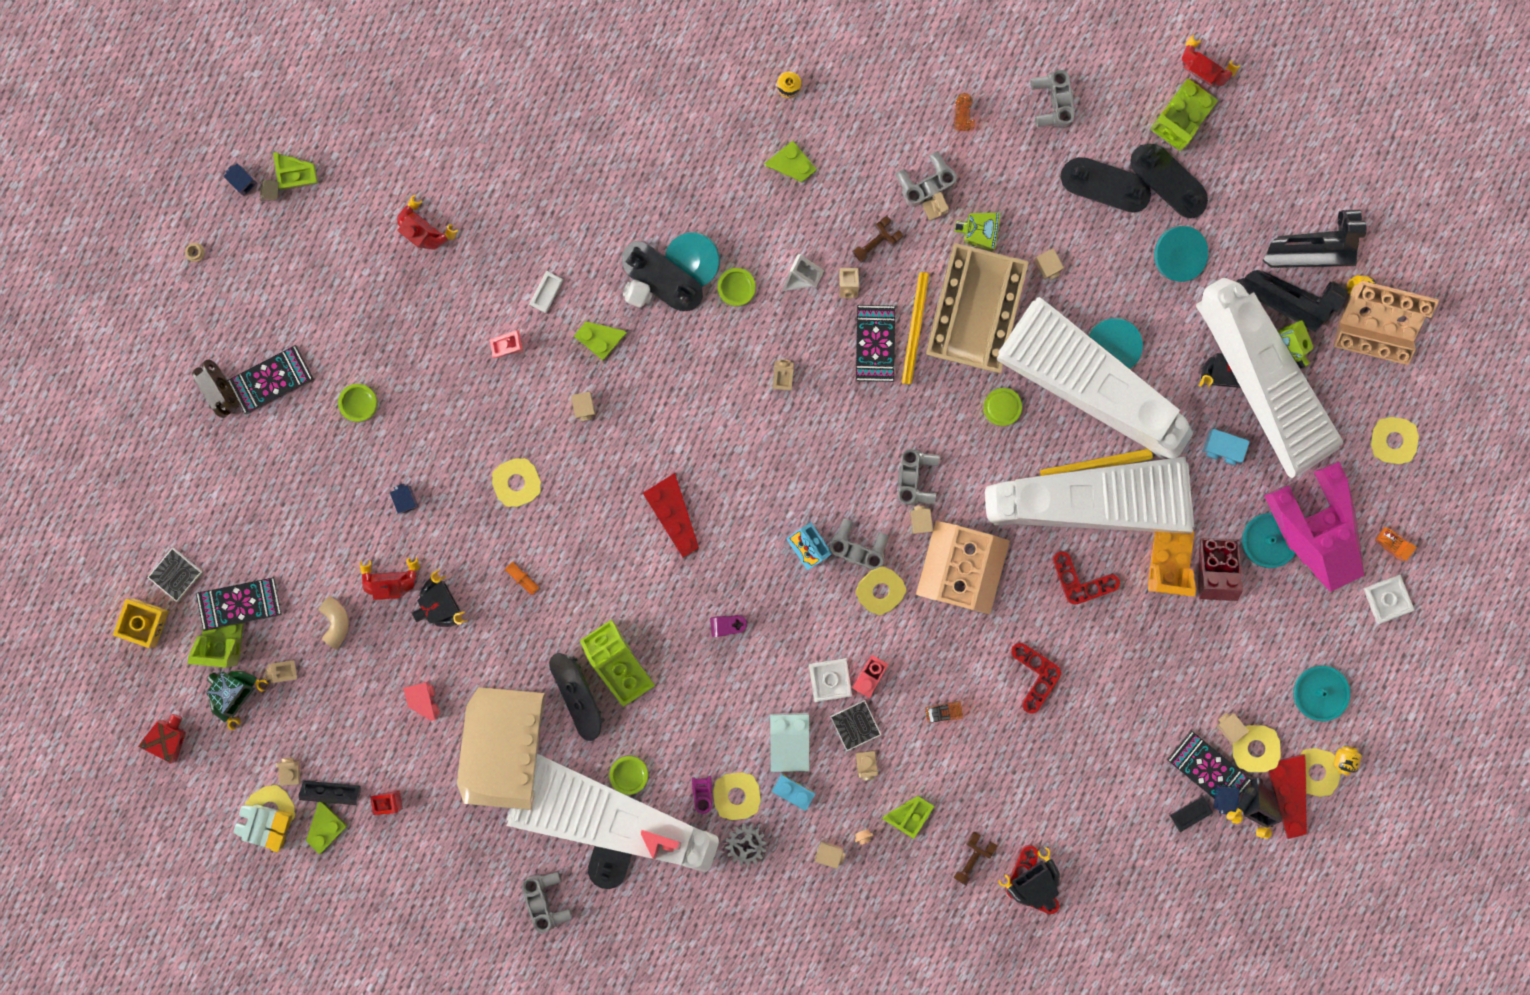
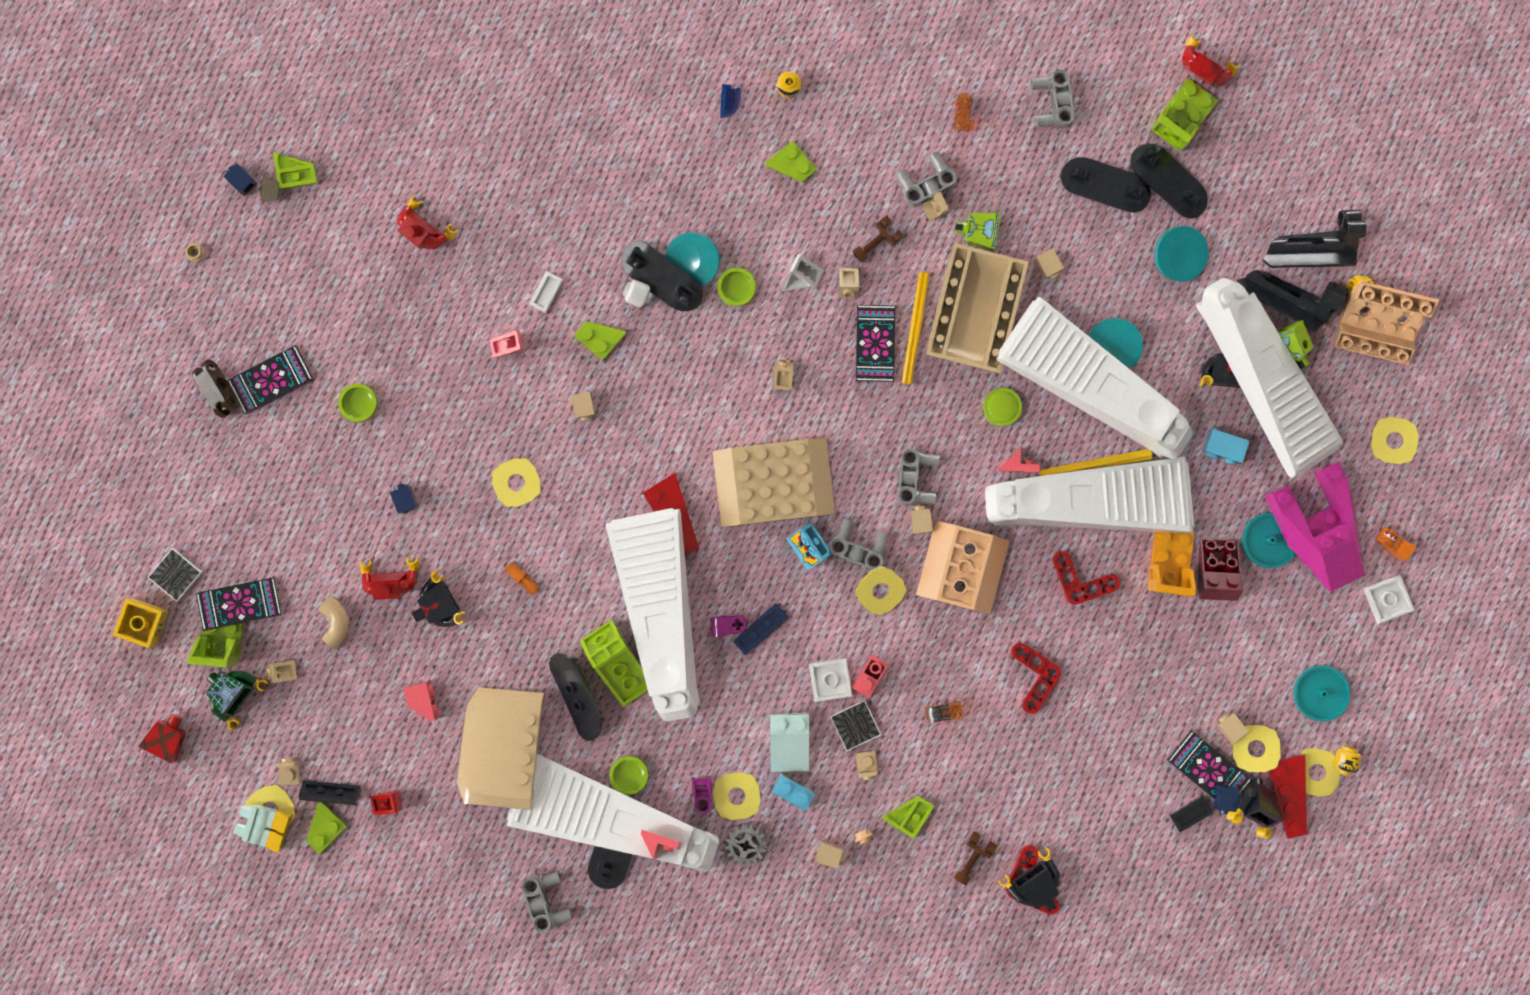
(655, 591): none -> white brick
(729, 100): none -> clear blue brick
(760, 629): none -> dark blue tile
(773, 482): none -> tan slope
(1014, 464): none -> coral slope

